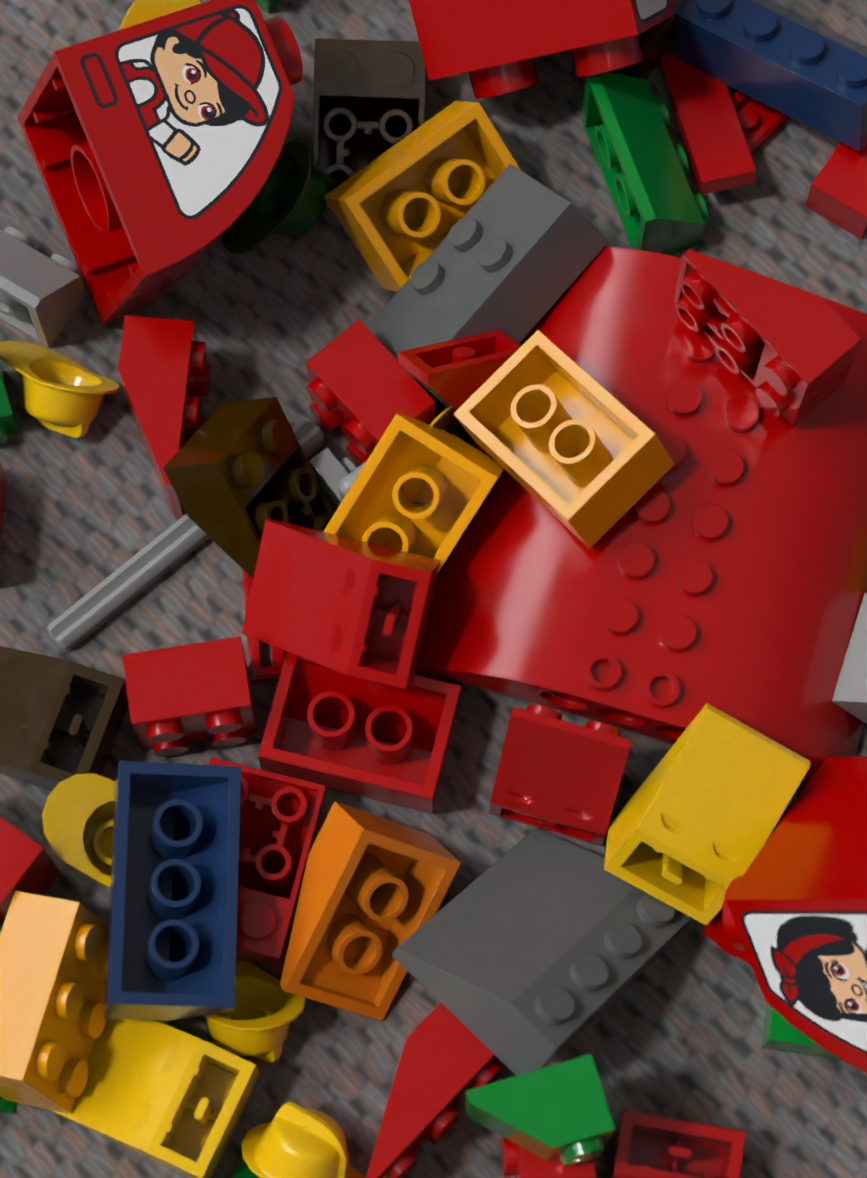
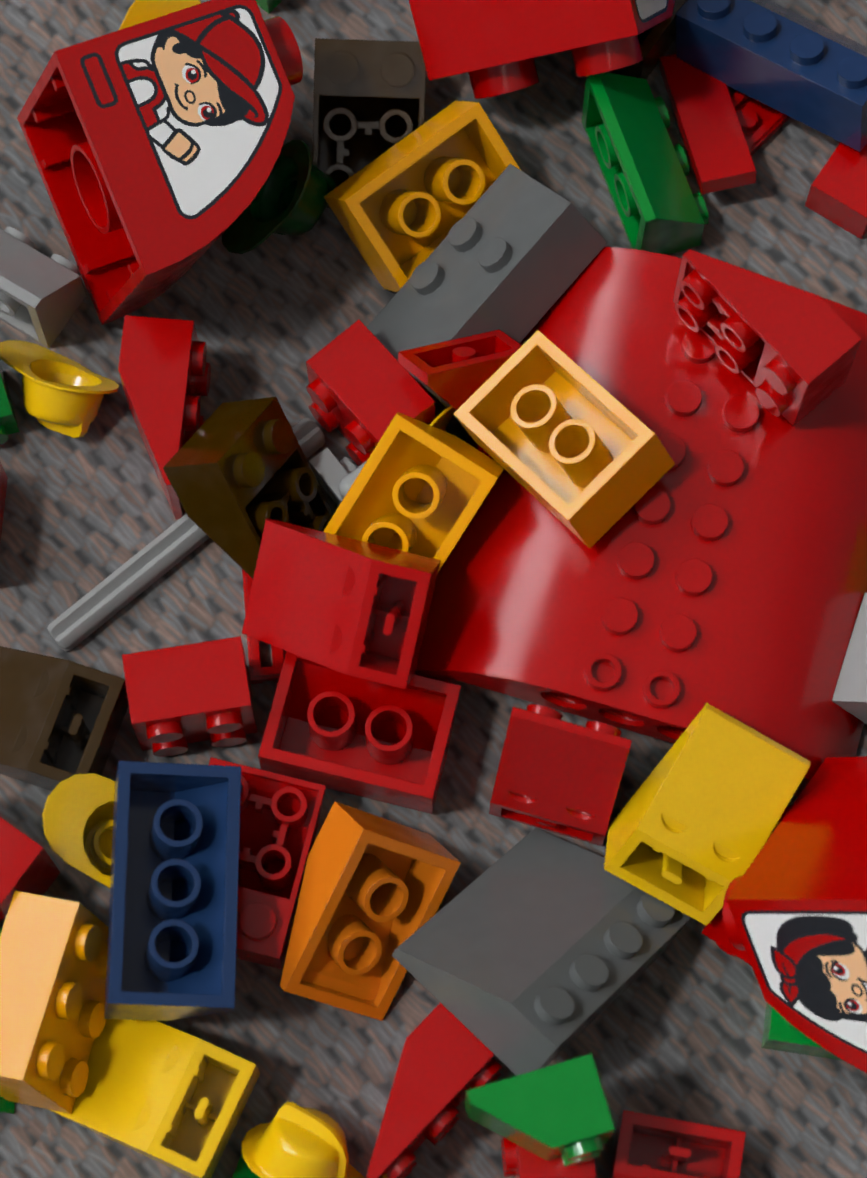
(259, 1017): yellow piece -> none

